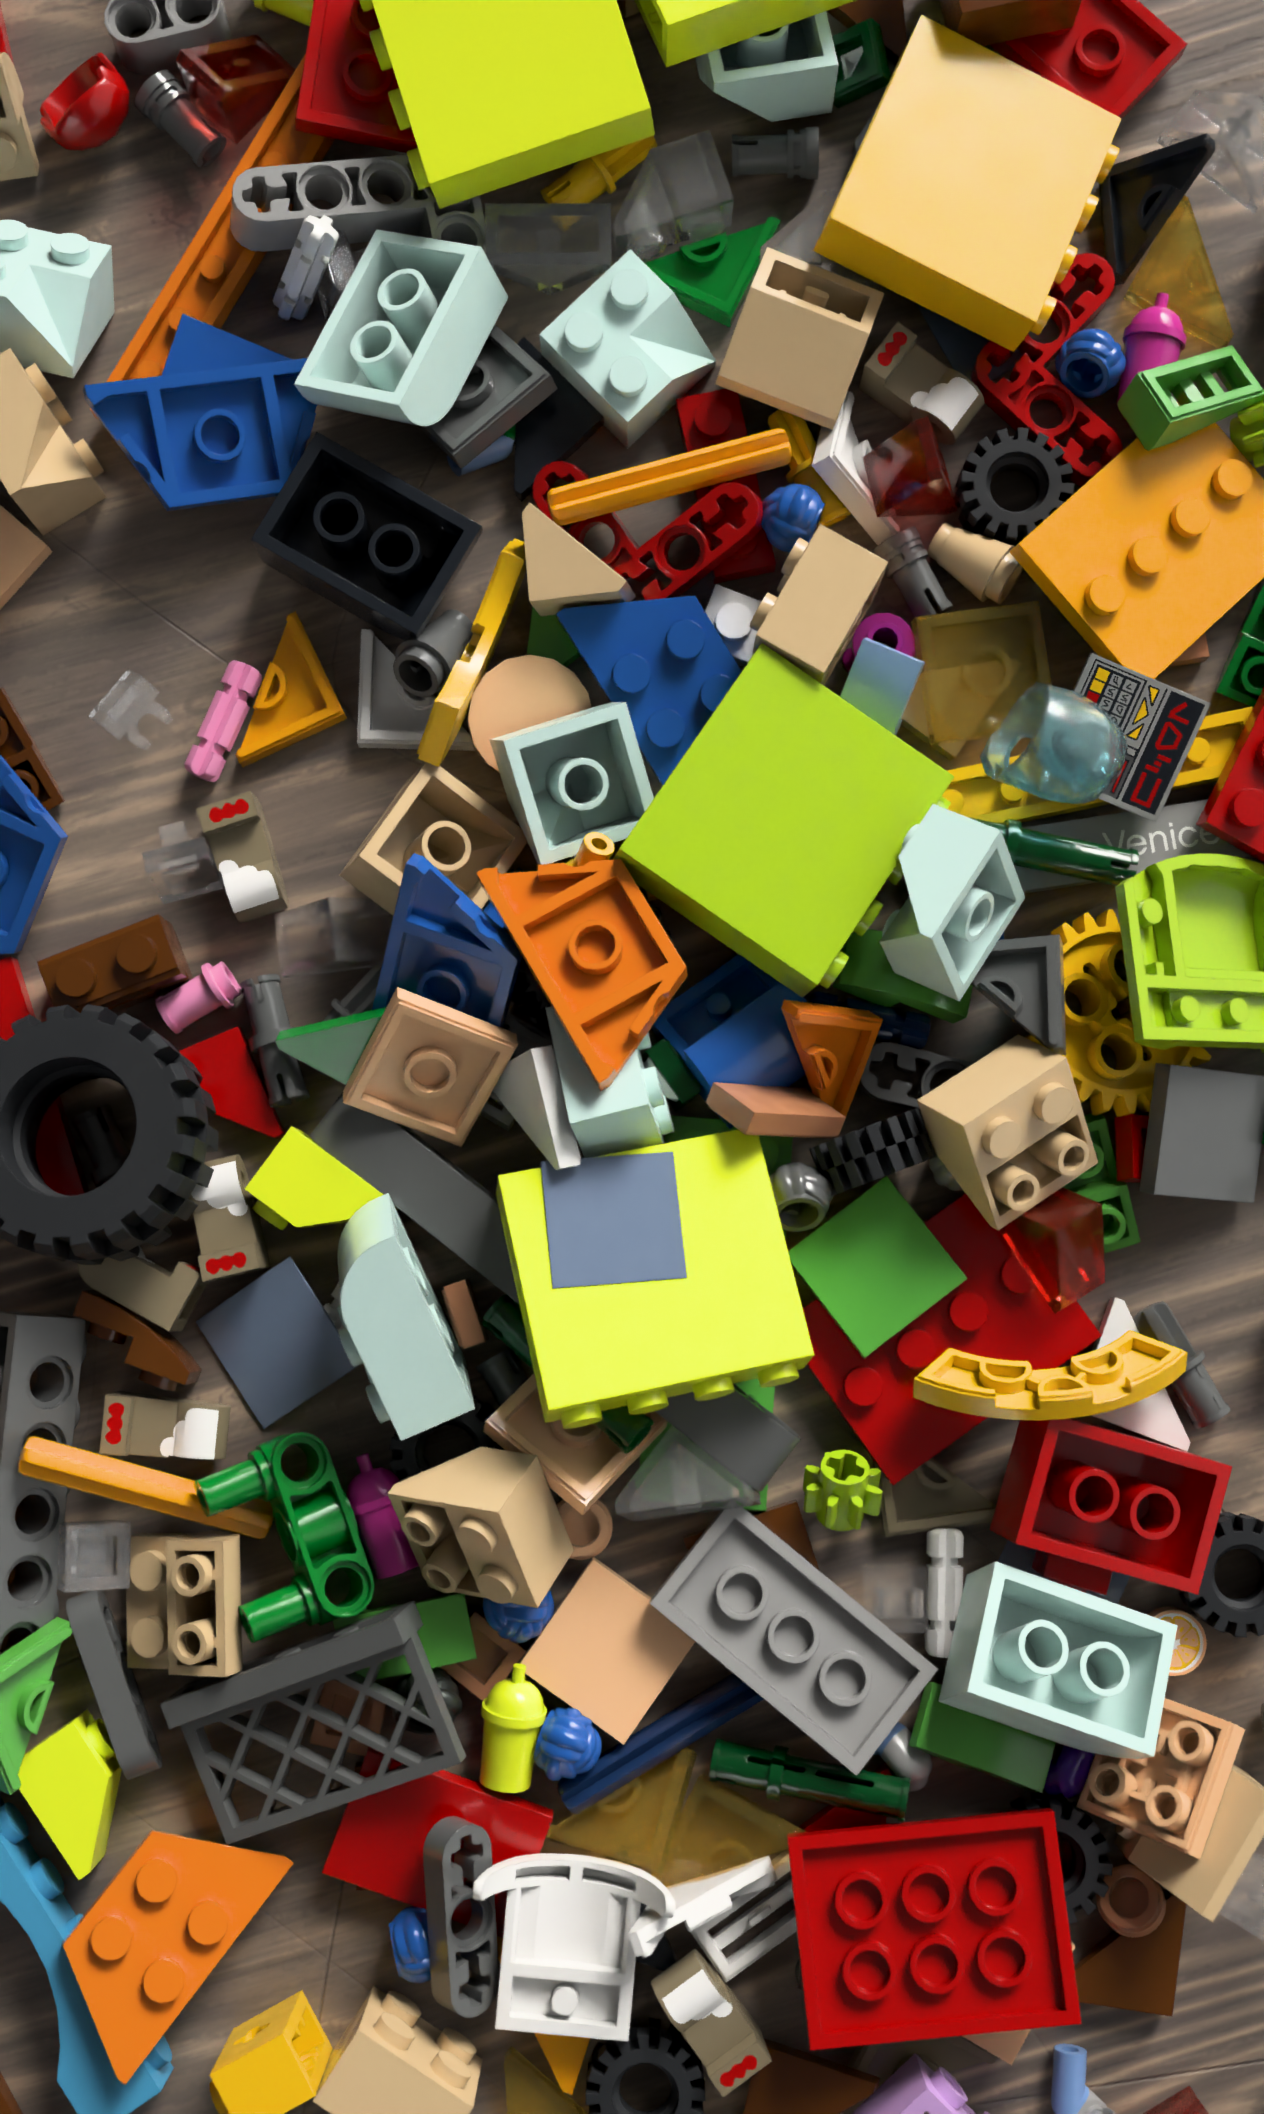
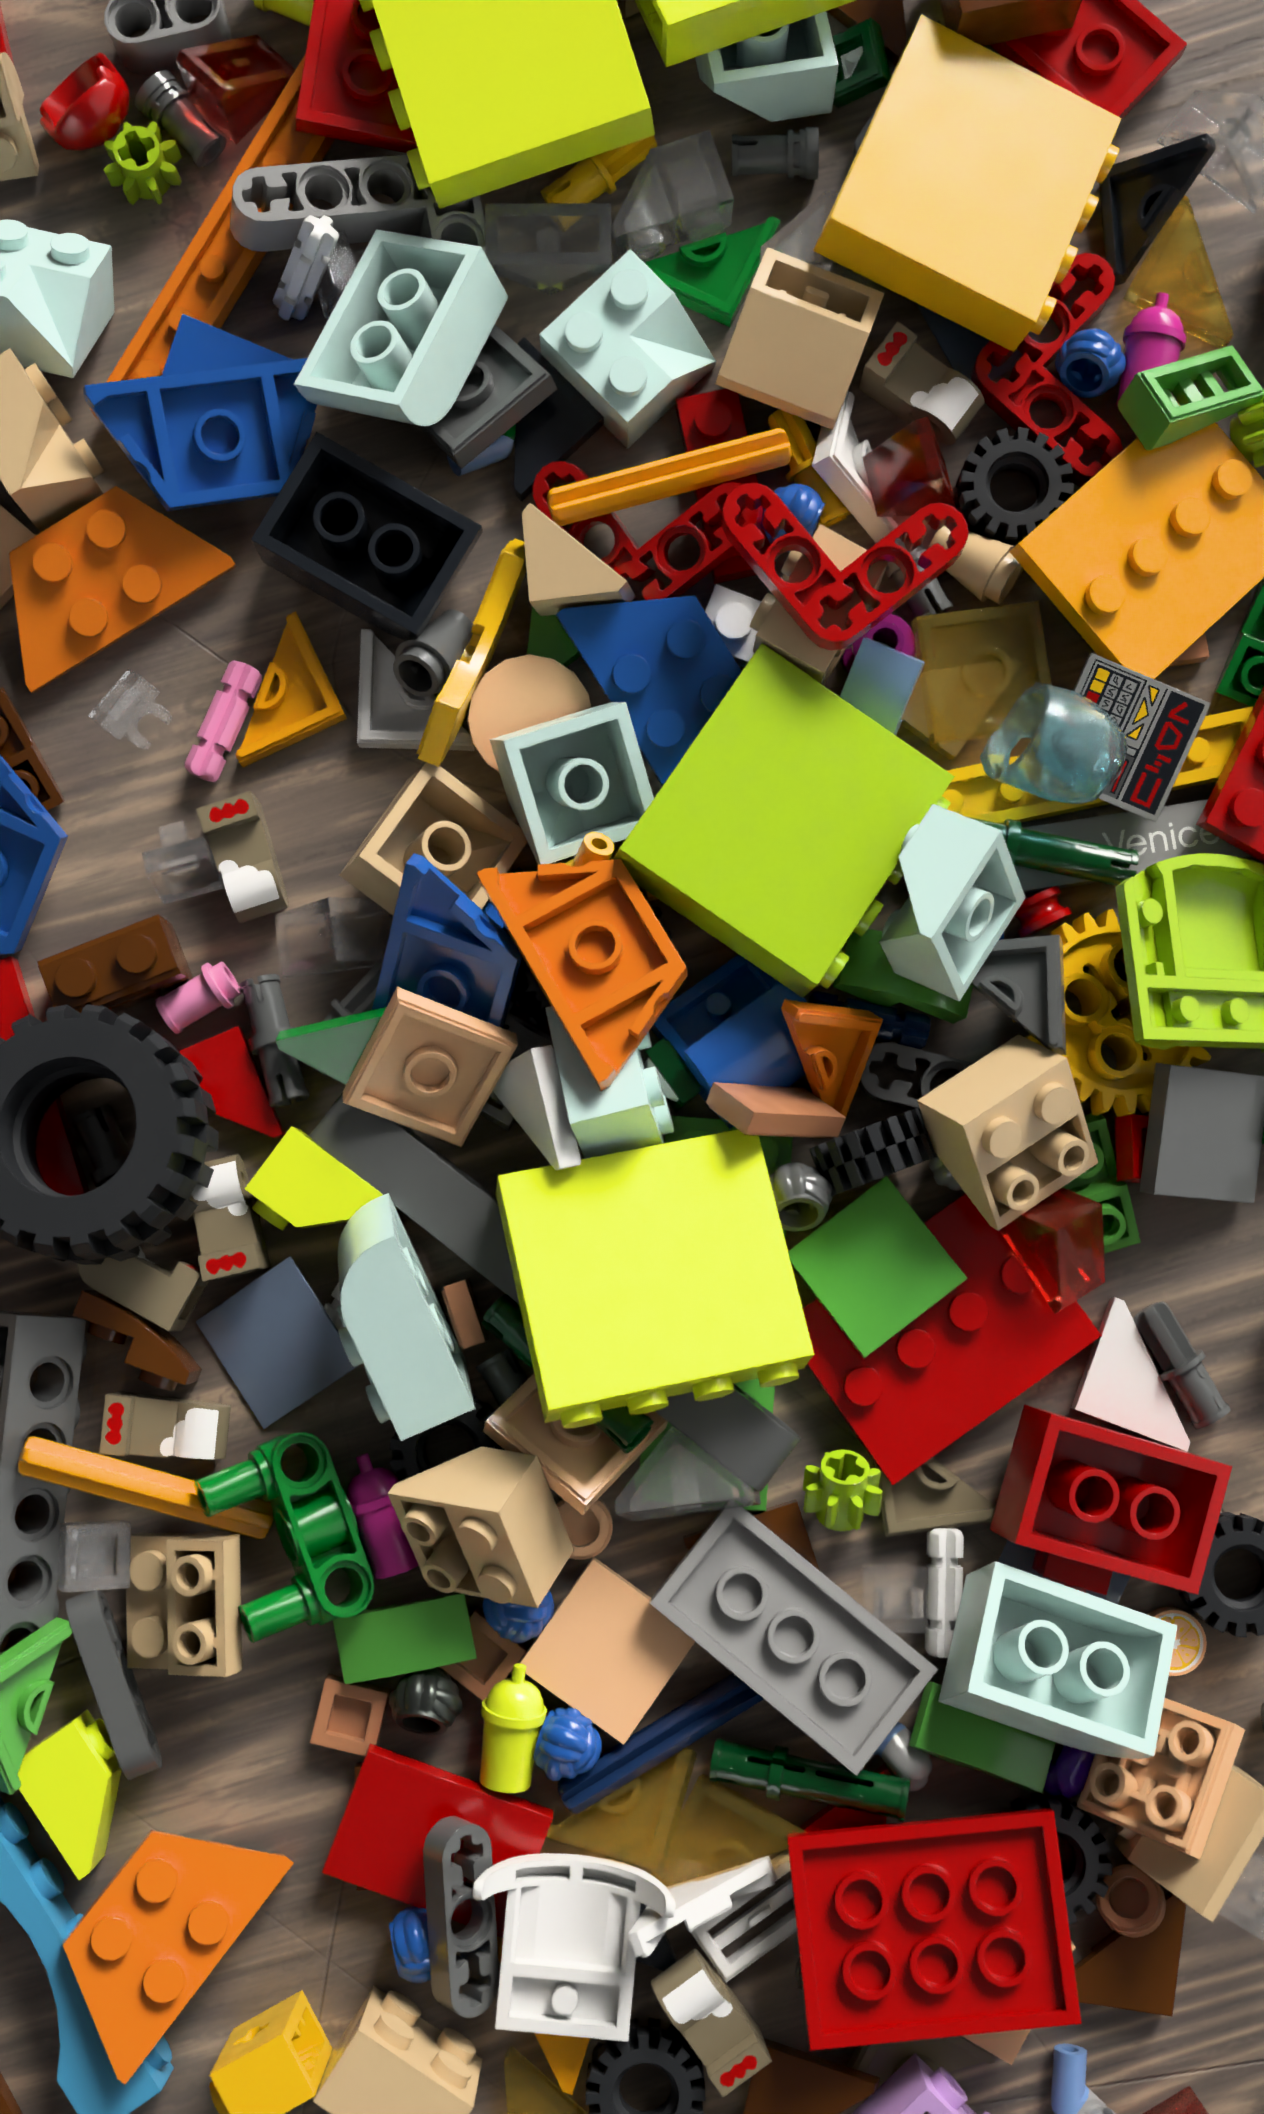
(101, 580): none -> orange wing
(139, 145): none -> lime gear
(302, 1667): dark grey fence -> none
(614, 1220): sand blue piece -> none
(826, 581): none -> red beam
(1041, 911): none -> red bush
(1092, 1384): yellow tile -> none

